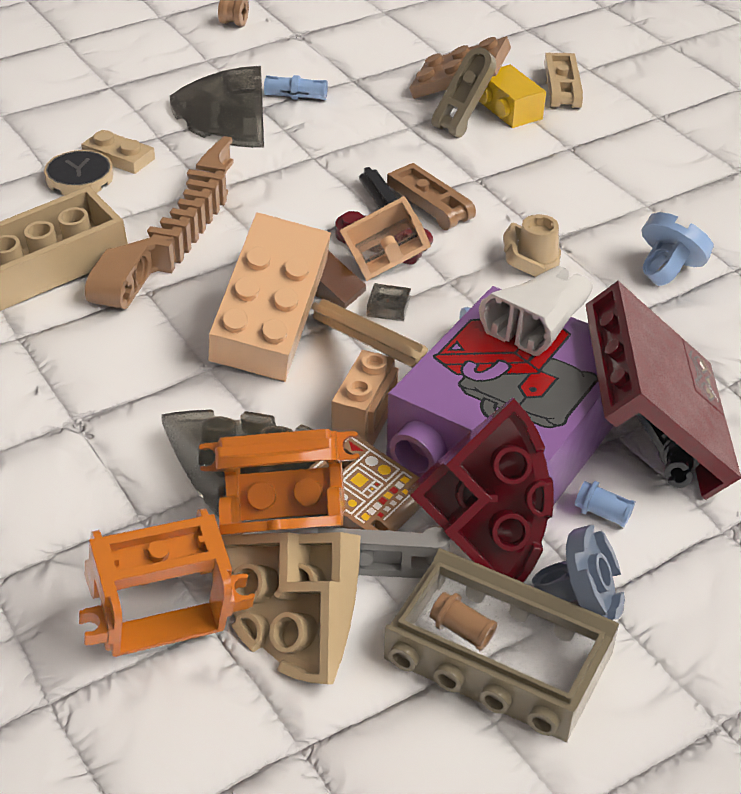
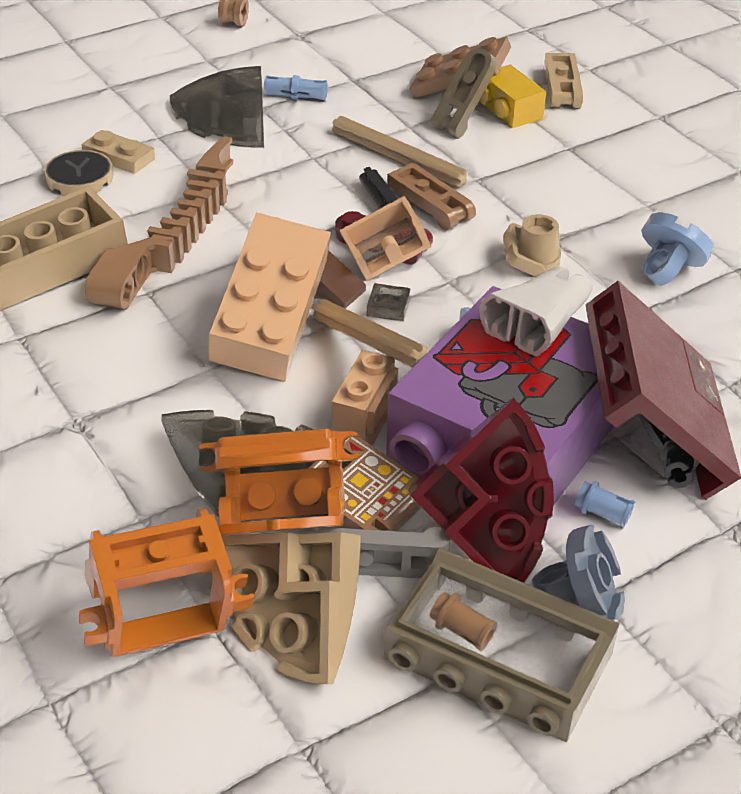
(399, 151): none -> tan axle

